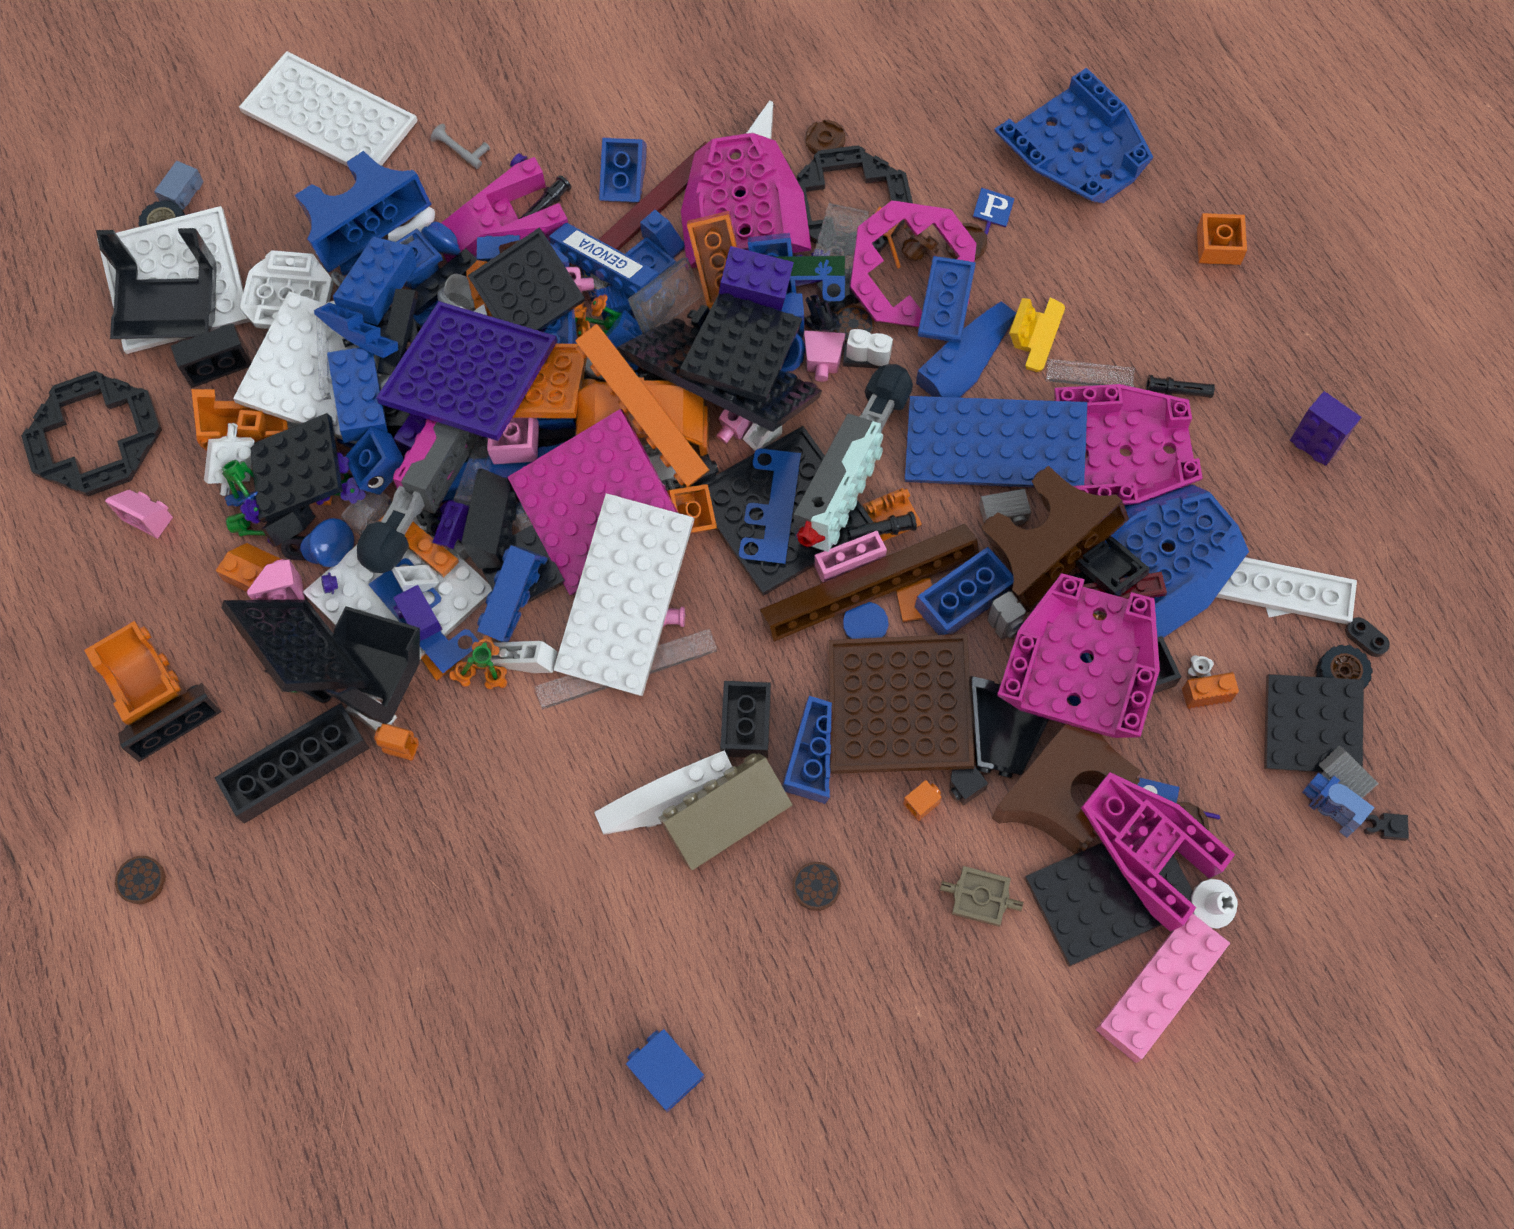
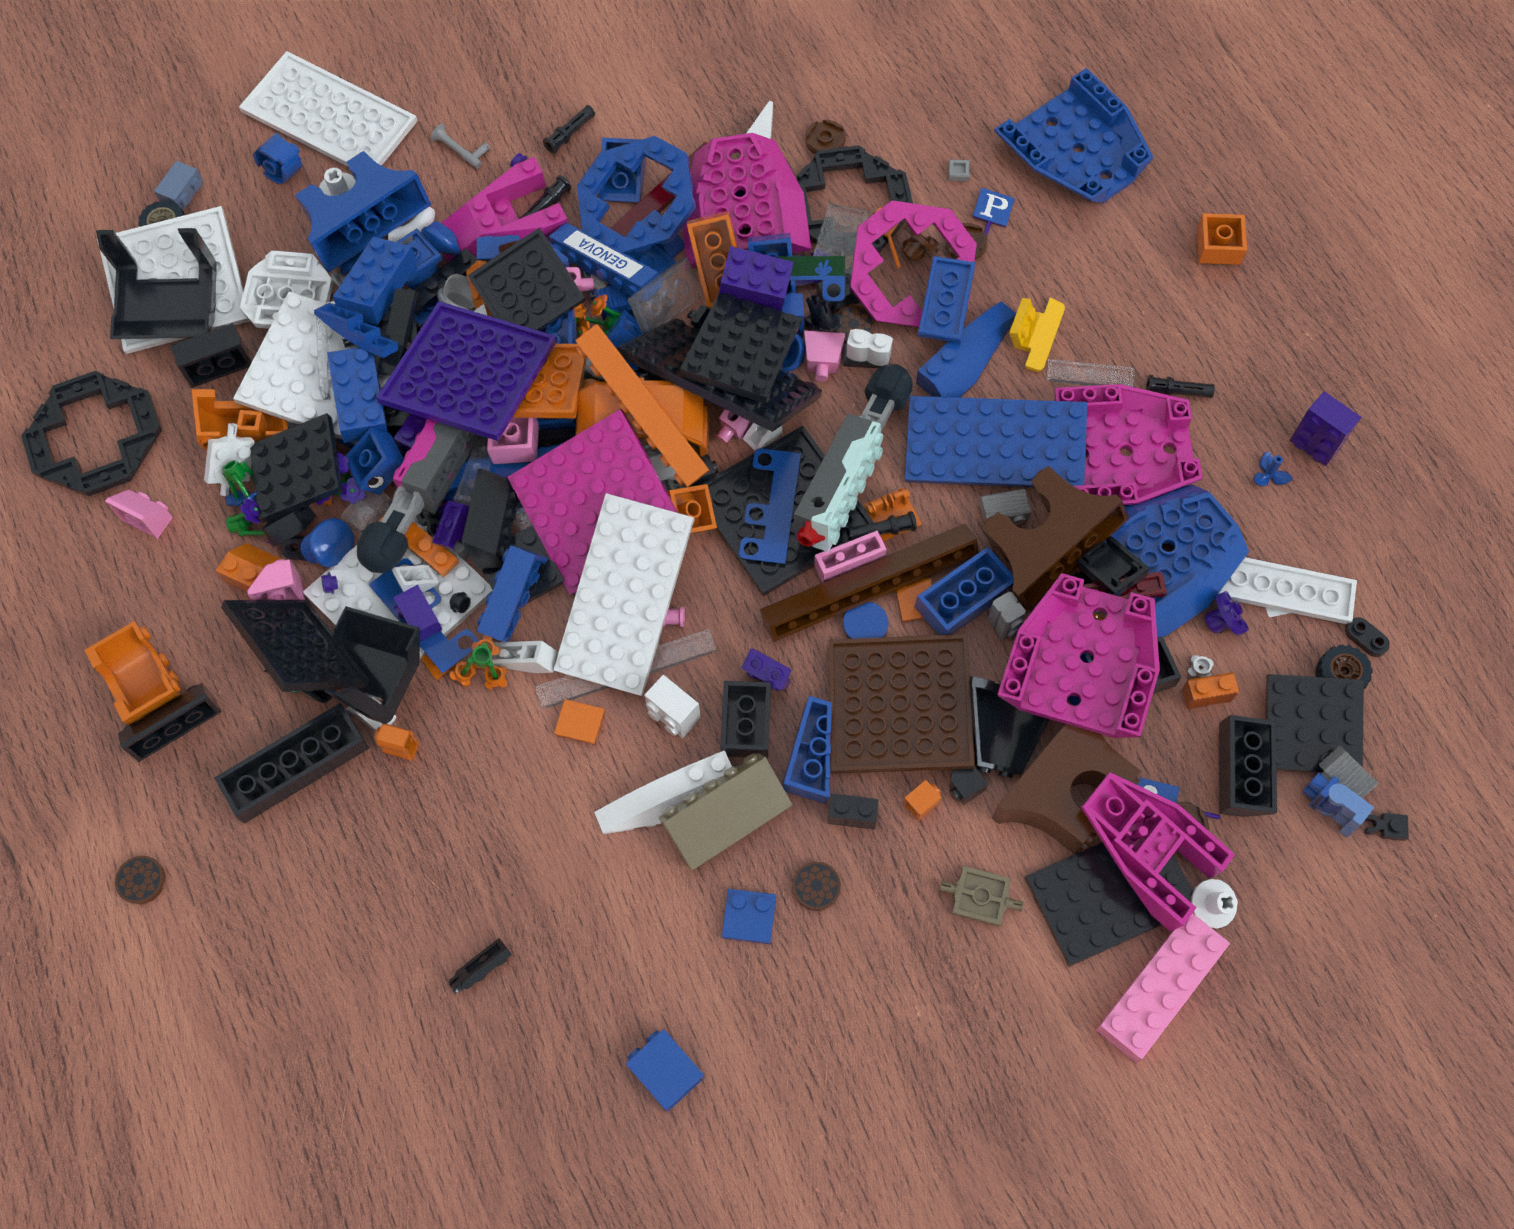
(278, 159): none -> blue brick
(336, 182): none -> white piece
(459, 602): none -> black plate
(479, 966): none -> black hinge
(562, 134): none -> black pin
(579, 721): none -> orange piece
(630, 157): none -> blue plate
(672, 707): none -> white brick
(749, 916): none -> blue plate
(767, 669): none -> dark purple bracket
(853, 811): none -> black brick
(958, 170): none -> light grey tile
(1226, 616): none -> dark purple plate
(1247, 766): none -> black slope
(1270, 466): none -> blue plant

